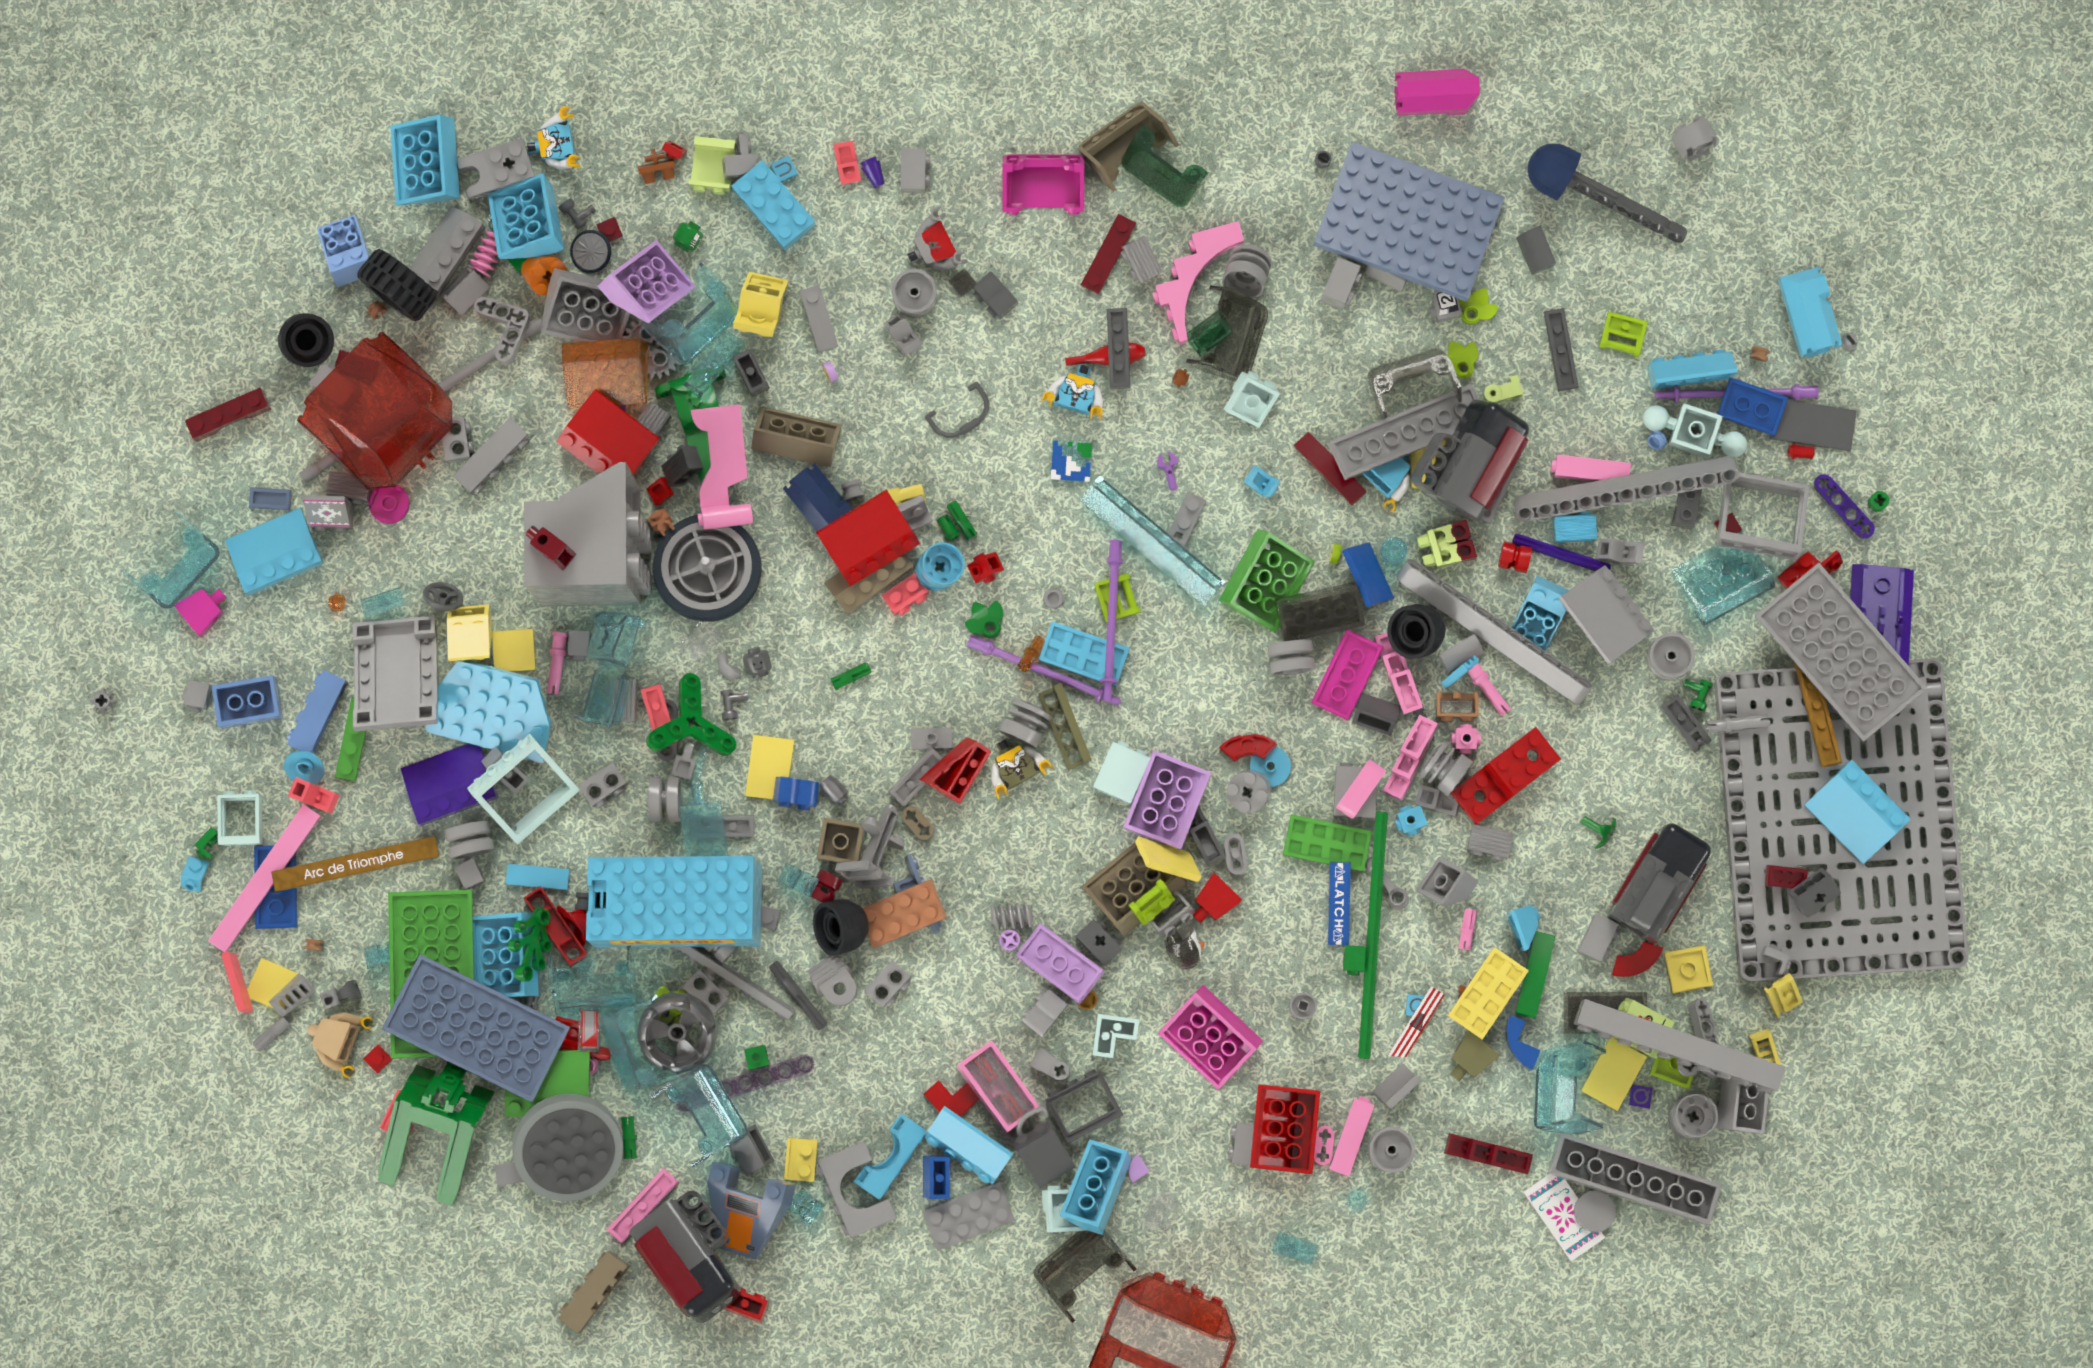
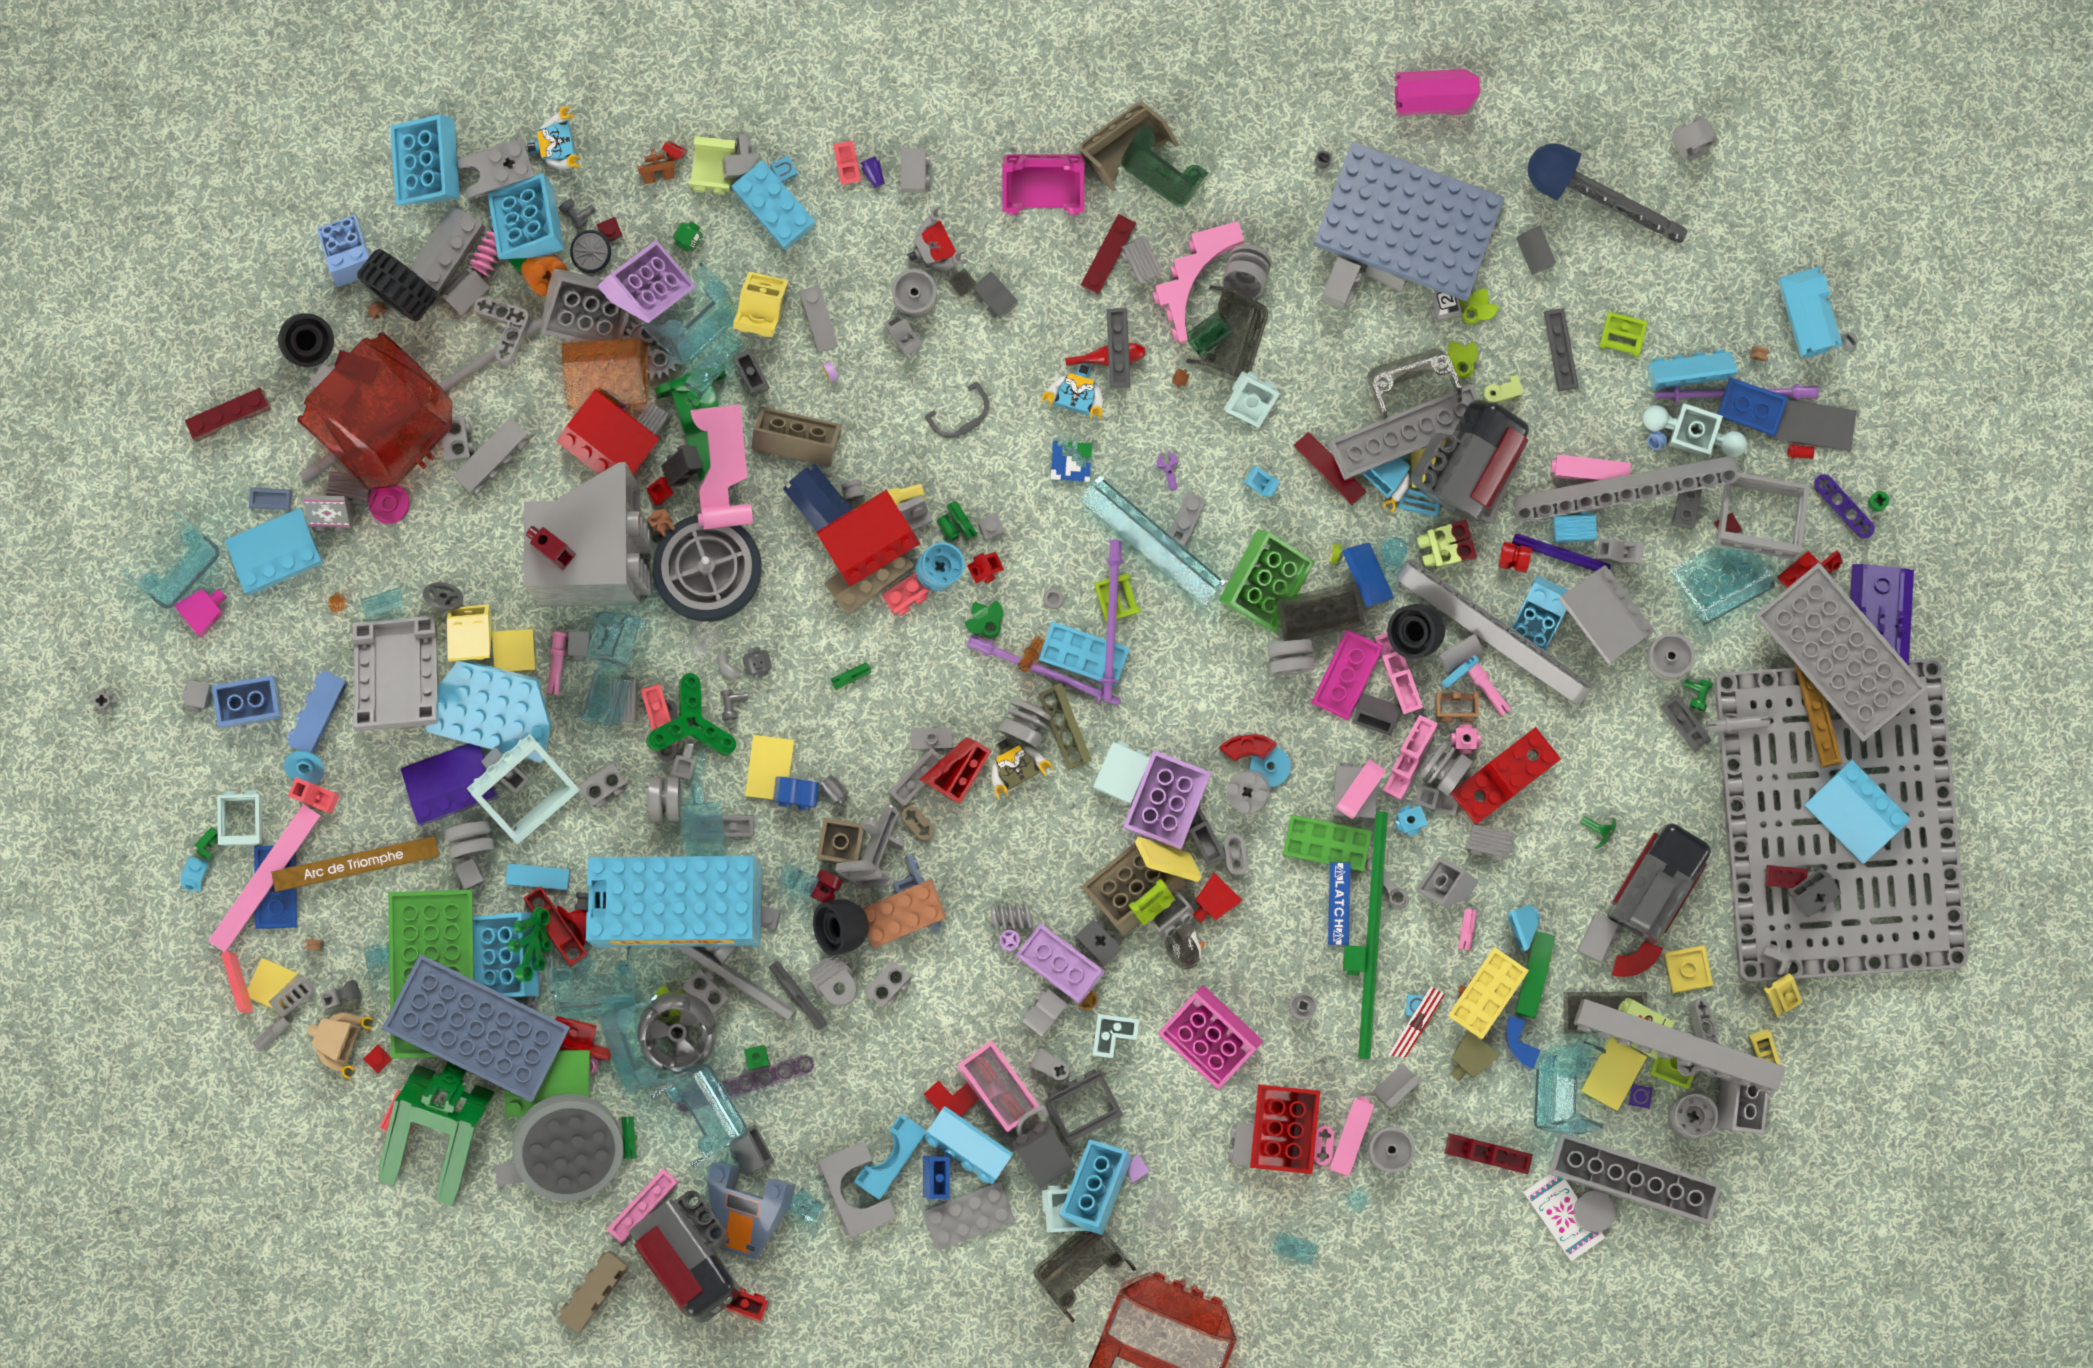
(350, 749): bright green plate -> none
(588, 1030): slope -> none
(800, 1159): light yellow plate -> none
(991, 526): none -> light grey plate
(1418, 502): none -> medium azure tile

